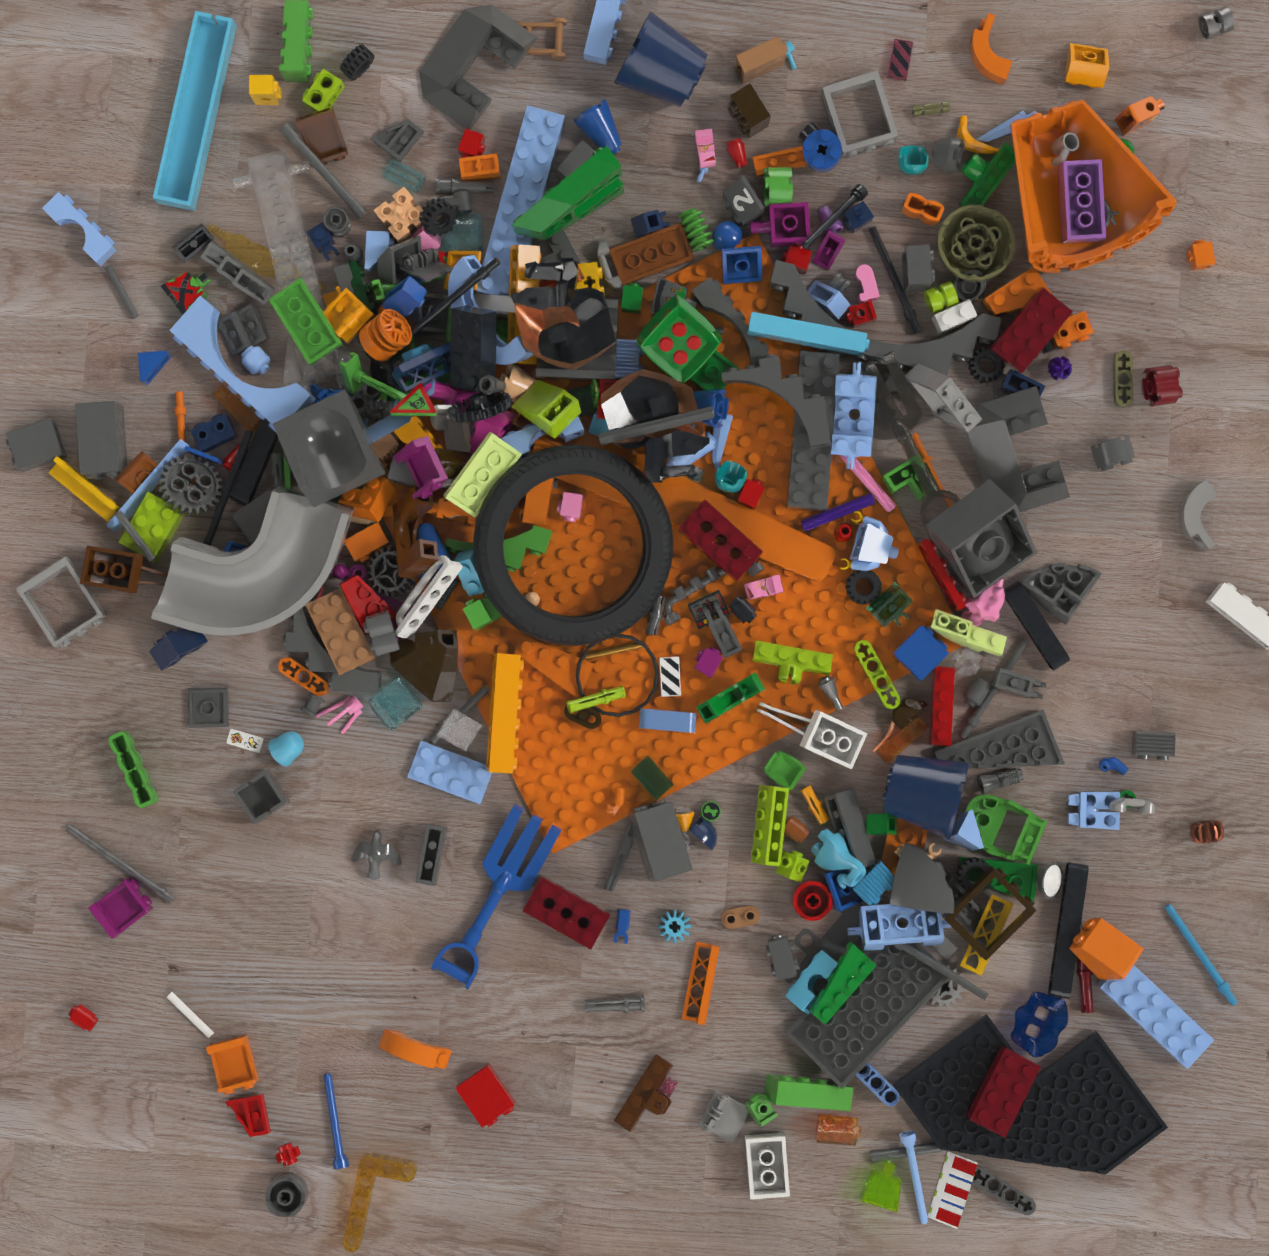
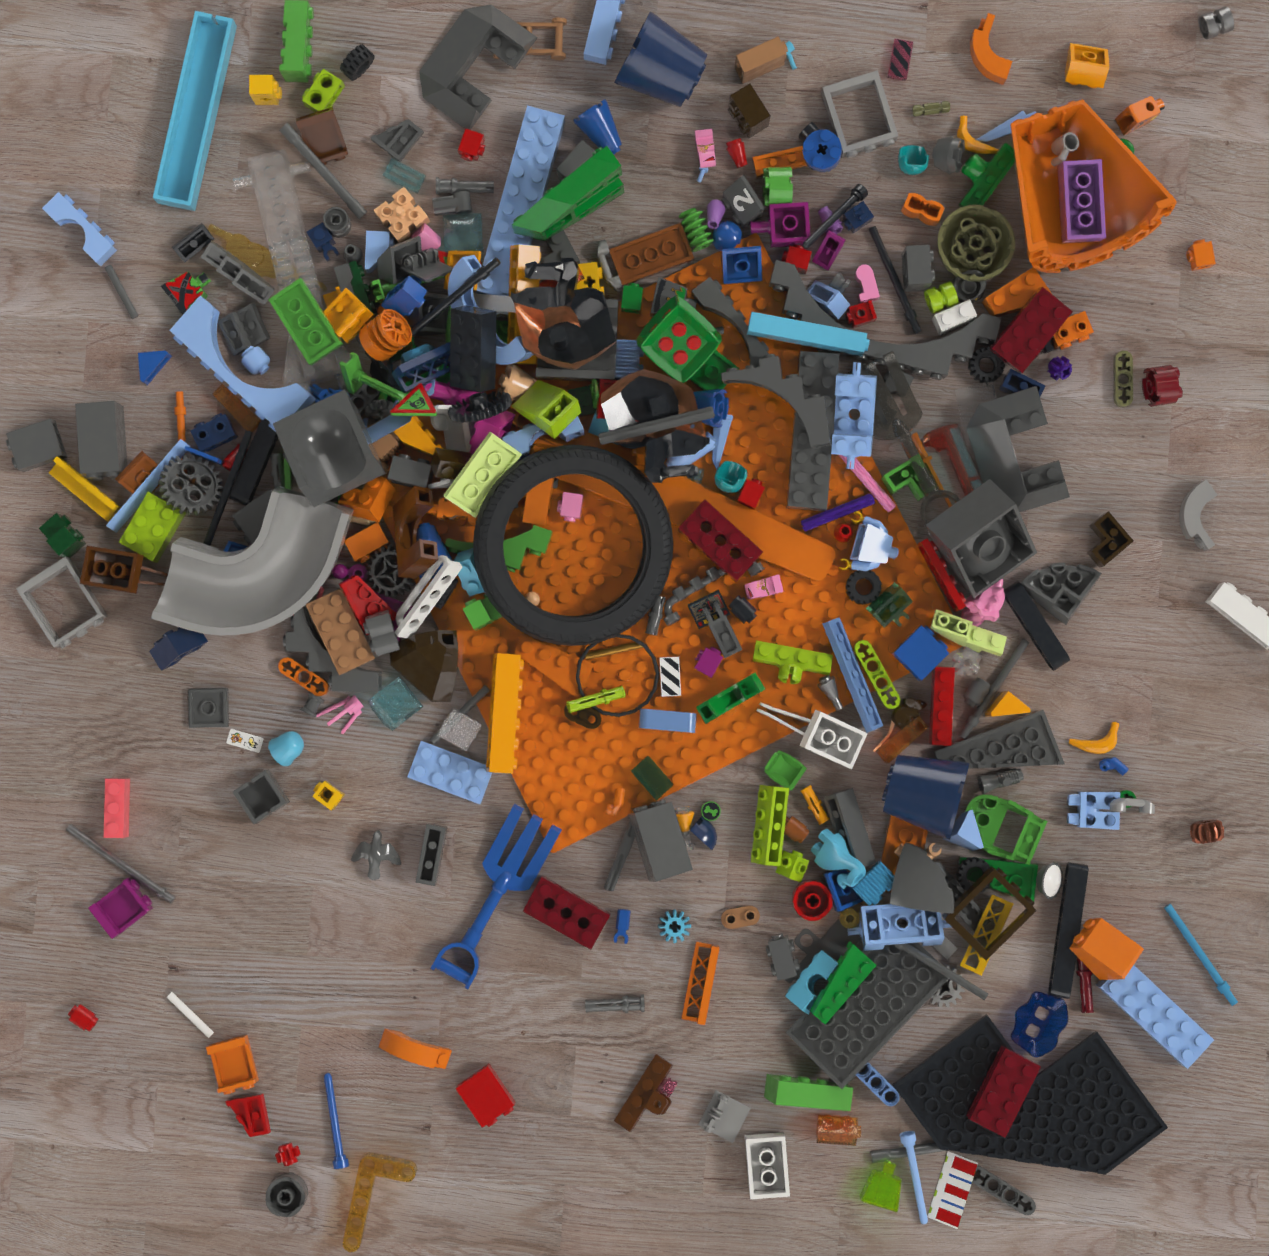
(62, 535): none -> dark green brick
(116, 808): none -> coral brick
(131, 763): bright green brick -> none
(135, 536): dark grey bar -> none
(333, 801): none -> yellow brick
(423, 465): magenta panel -> none
(444, 222): black tyre -> none
(480, 168): orange hinge -> none
(490, 385): dark grey cone -> none
(648, 223): dark blue brick -> none
(715, 212): none -> medium lavender cone
(753, 1106): bright green brick -> none
(842, 918): none -> clear yellow brick
(852, 674): none -> medium blue plate
(881, 824): green brick -> none
(951, 439): none -> clear red windscreen
(952, 404): light grey window -> none
(1006, 704): none -> light orange slope
(1016, 683): dark grey hinge -> none
(1098, 746): none -> light orange piece
(1109, 214): dark grey bar -> none
(1113, 452): dark grey brick -> none
(1113, 539): none -> dark brown brick
(1153, 743): dark grey brick -> none

